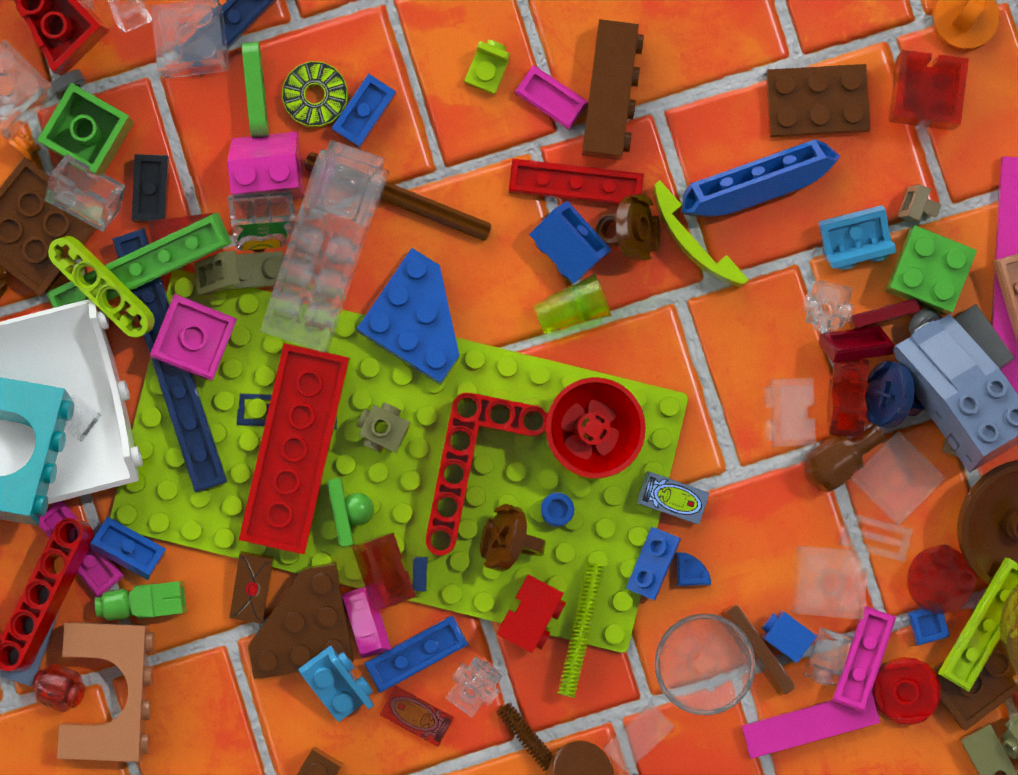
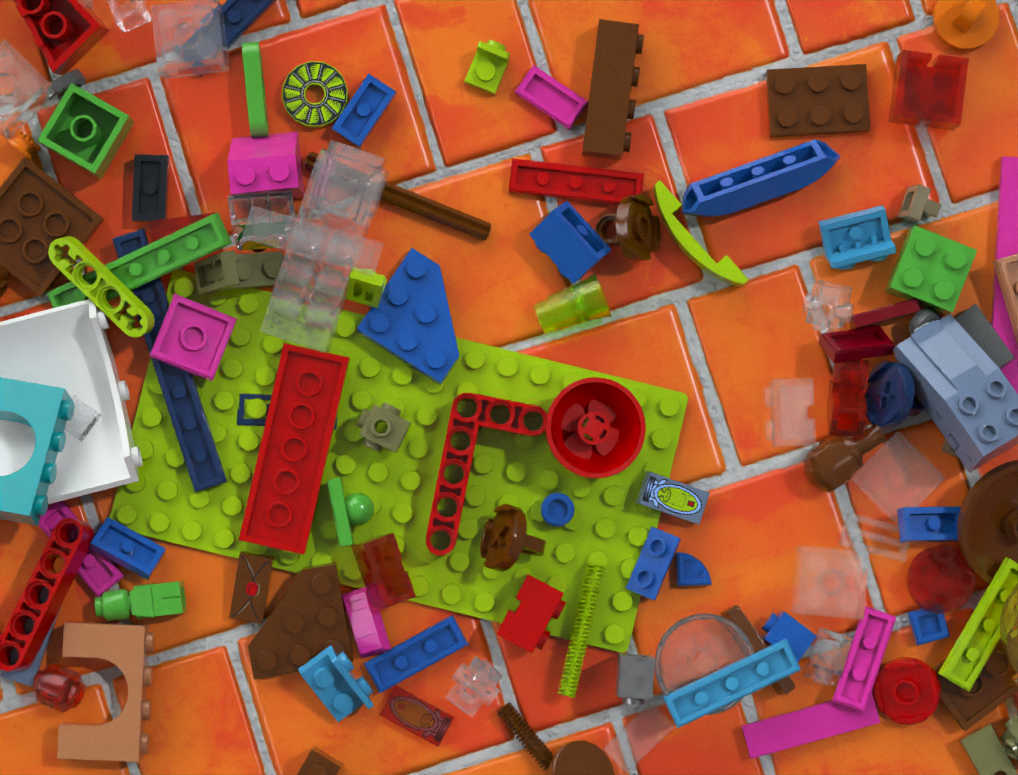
(84, 194): clear brick -> none
(312, 240): none -> clear plate
(366, 288): none -> lime bracket
(420, 569): dark blue tile -> none
(635, 678): none -> flat silver piece
(731, 683): none -> dark azure tile
(928, 524): none -> blue plate

